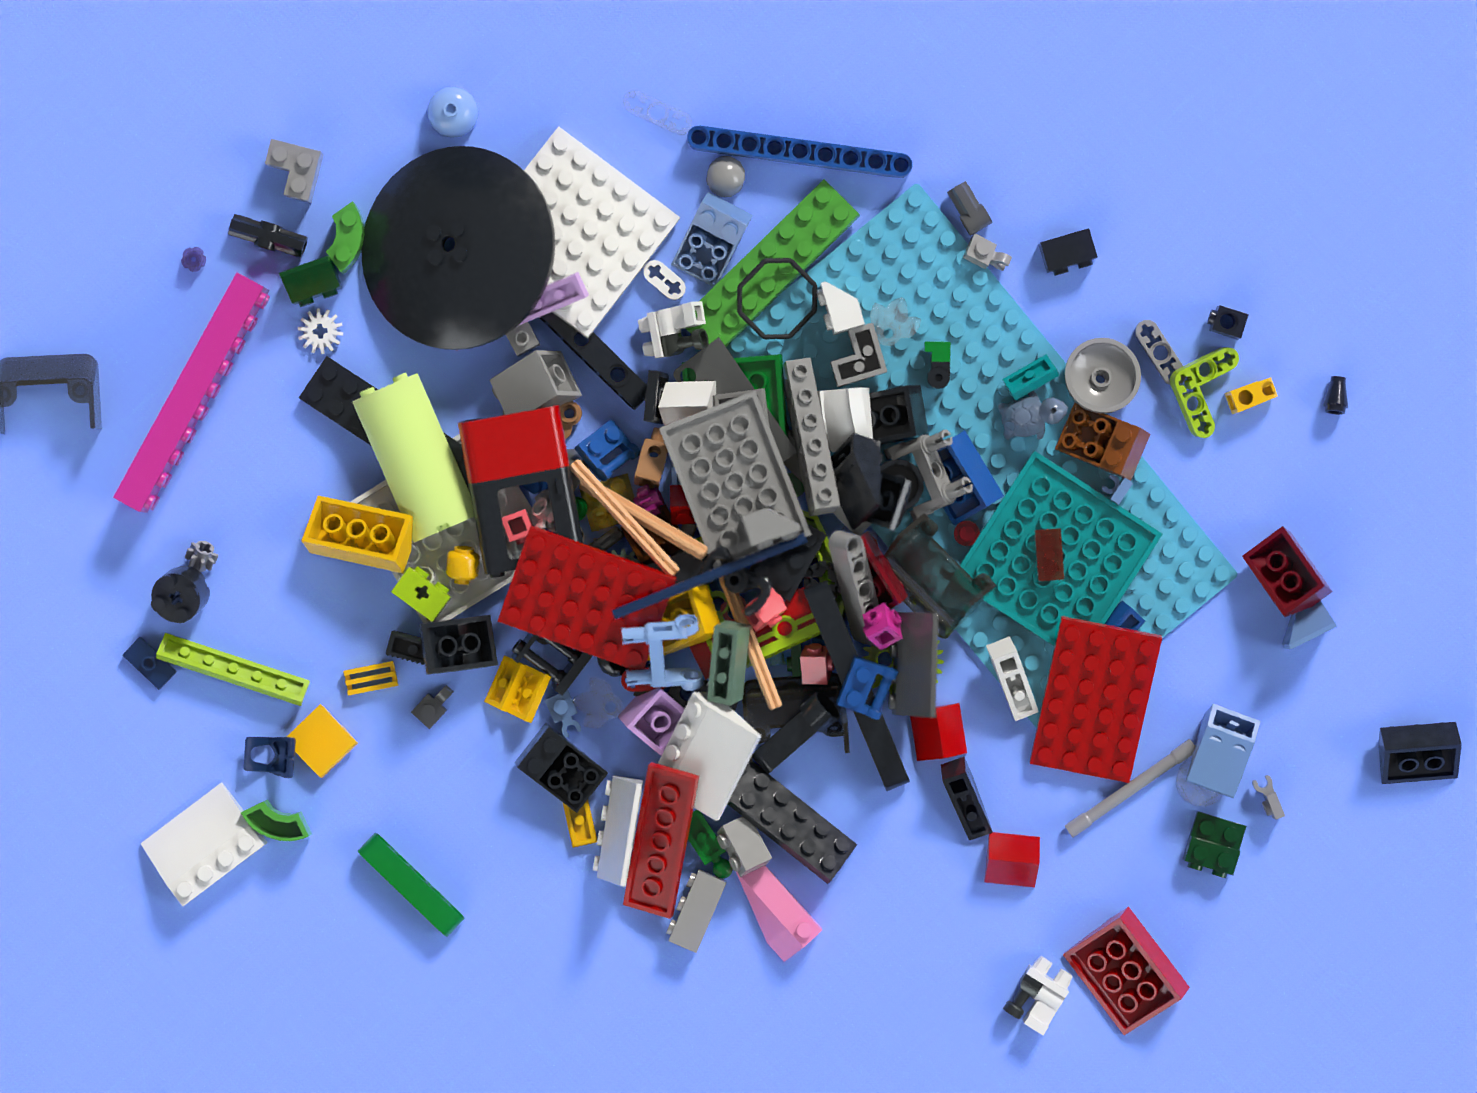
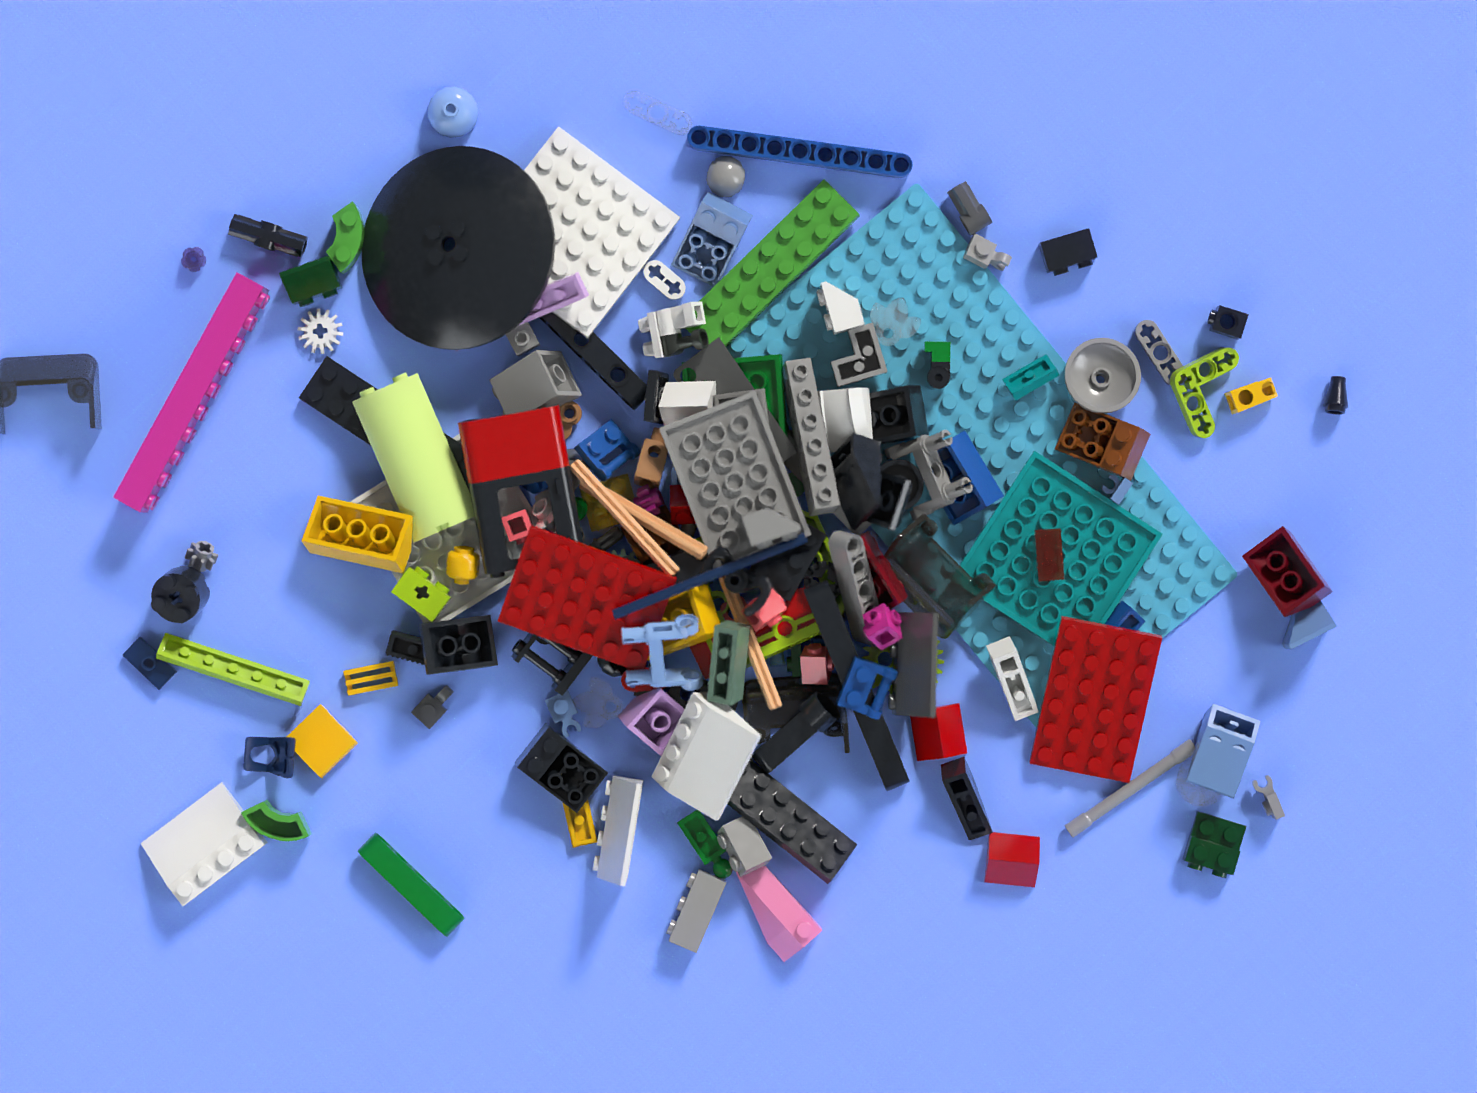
(302, 165): light grey brick -> none
(517, 689): yellow slope -> none
(660, 840): red plate -> none
(804, 320): black piece -> none
(966, 533): dark red plate -> none
(1028, 415): sand blue animal -> none
(1045, 991): white hips -> none
(1126, 971): red slope -> none
(1419, 752): black slope -> none

